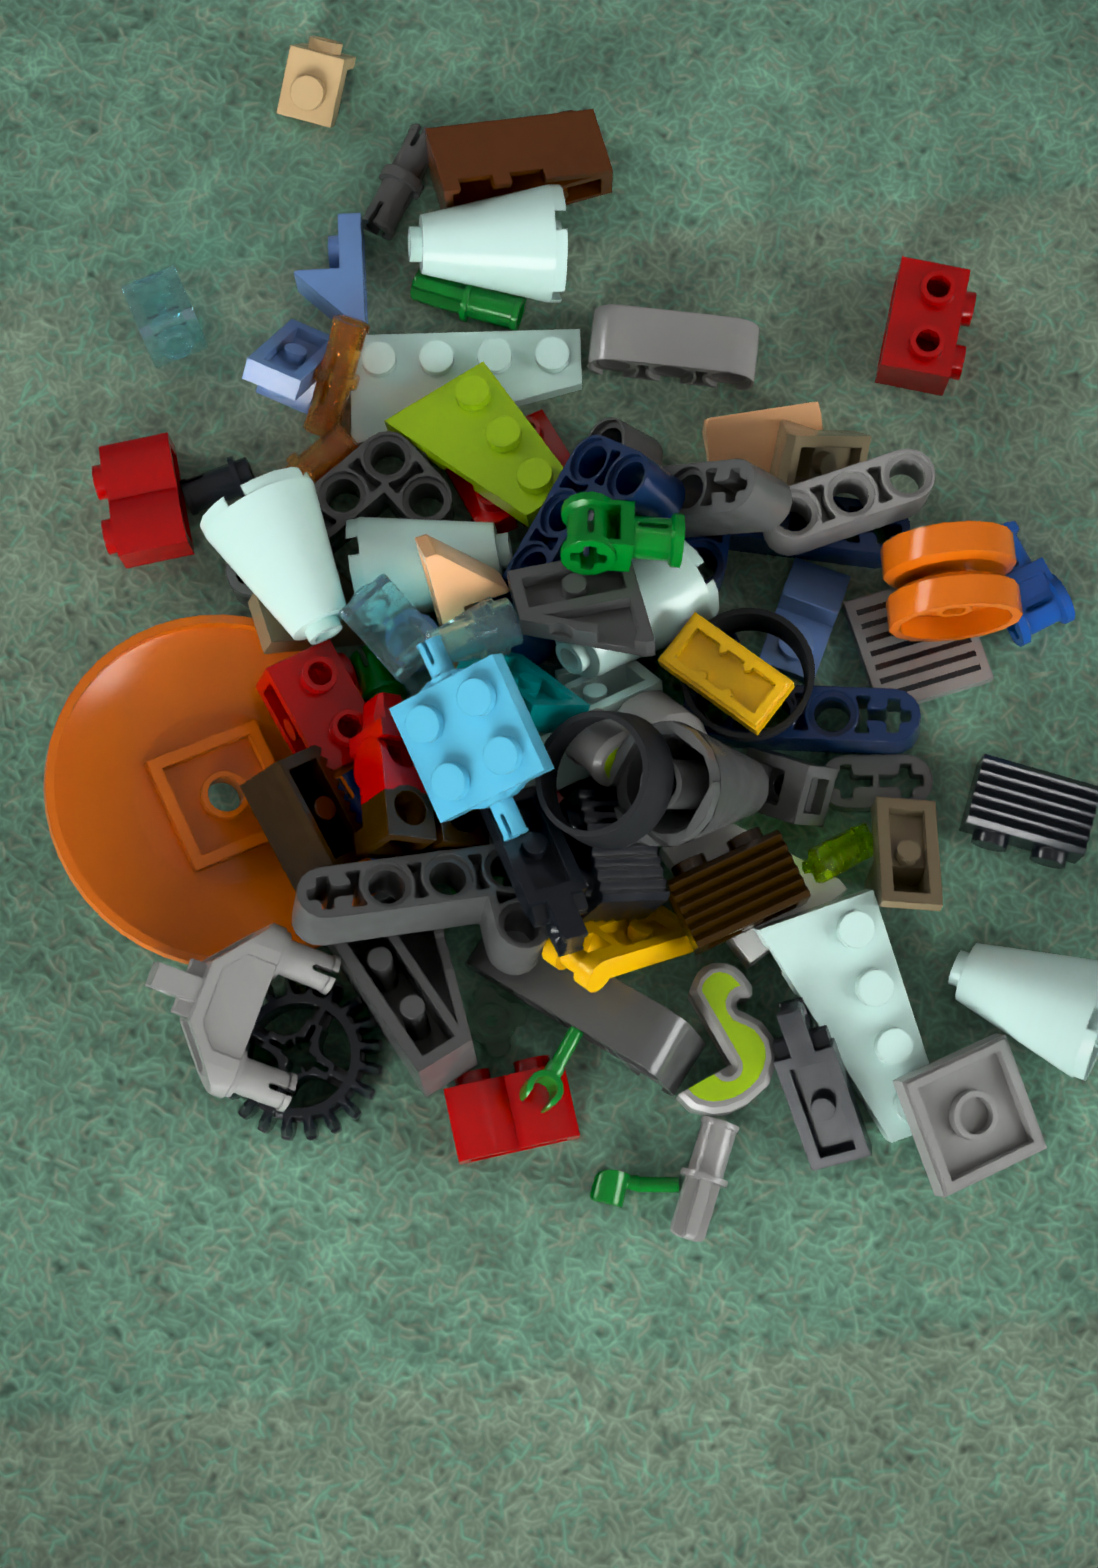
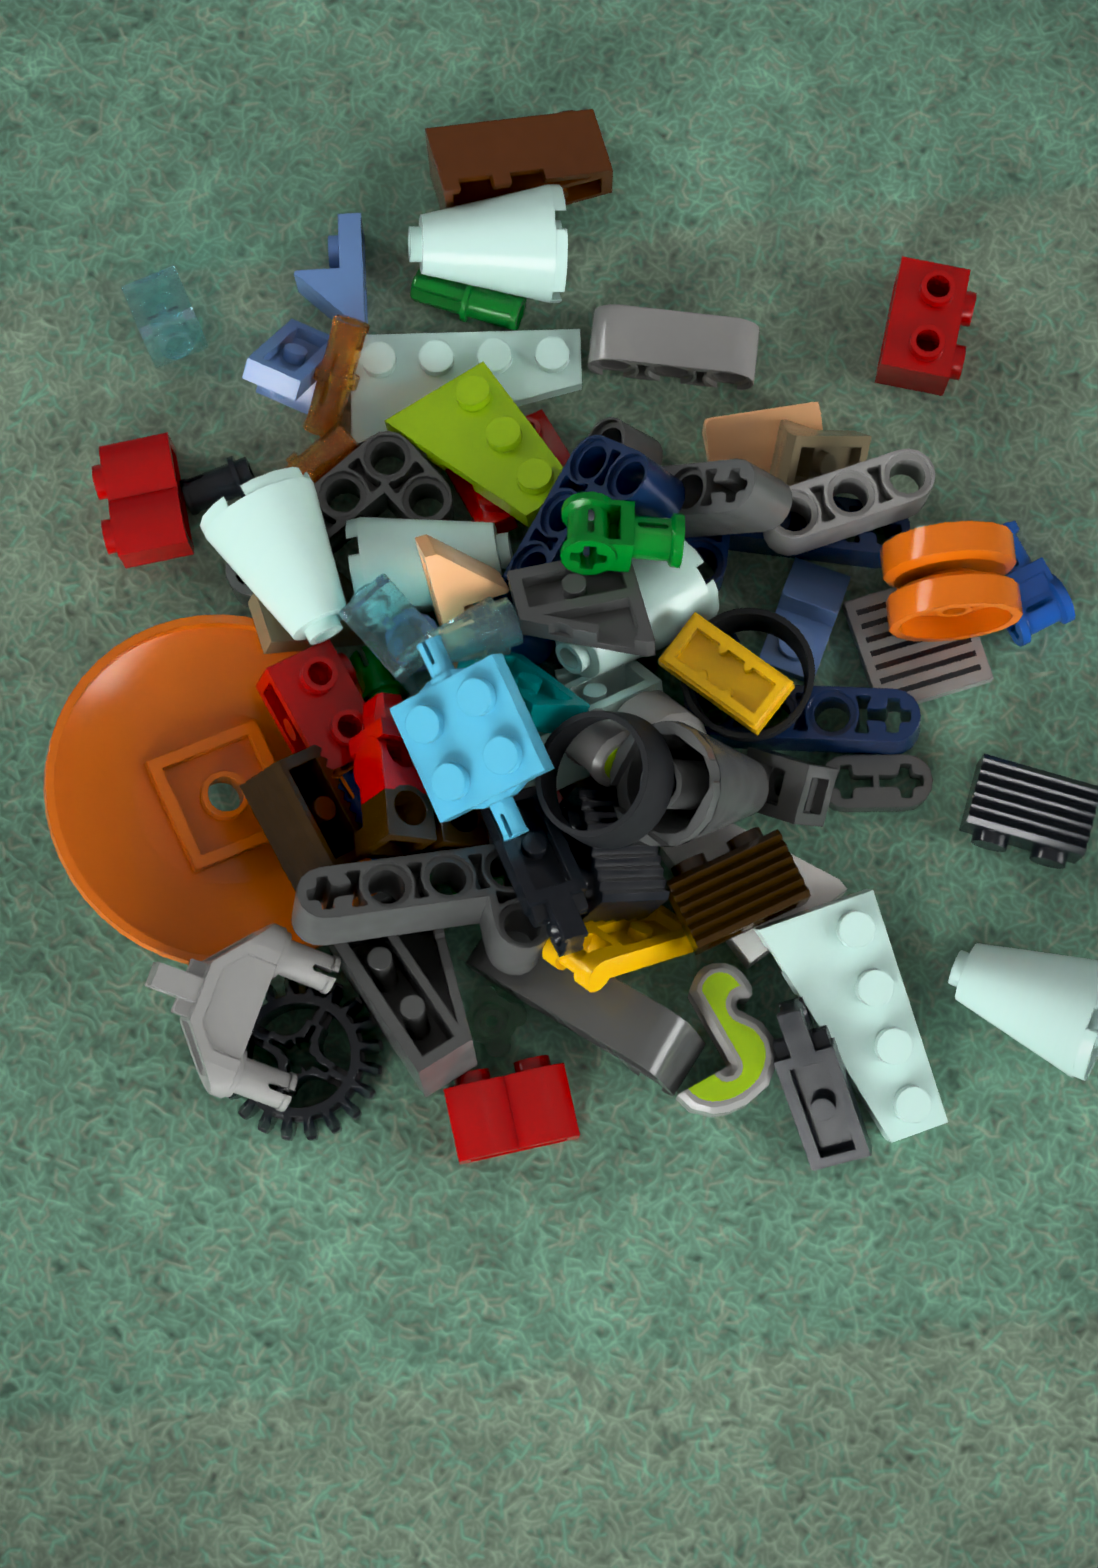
(314, 81): tan bracket -> none
(399, 185): dark grey pin -> none
(552, 1073): green hand -> none
(611, 1186): green hand -> none
(703, 1179): light grey axle -> none
(839, 853): clear neon green axle -> none
(905, 854): dark tan slope -> none
(969, 1114): light grey tile -> none

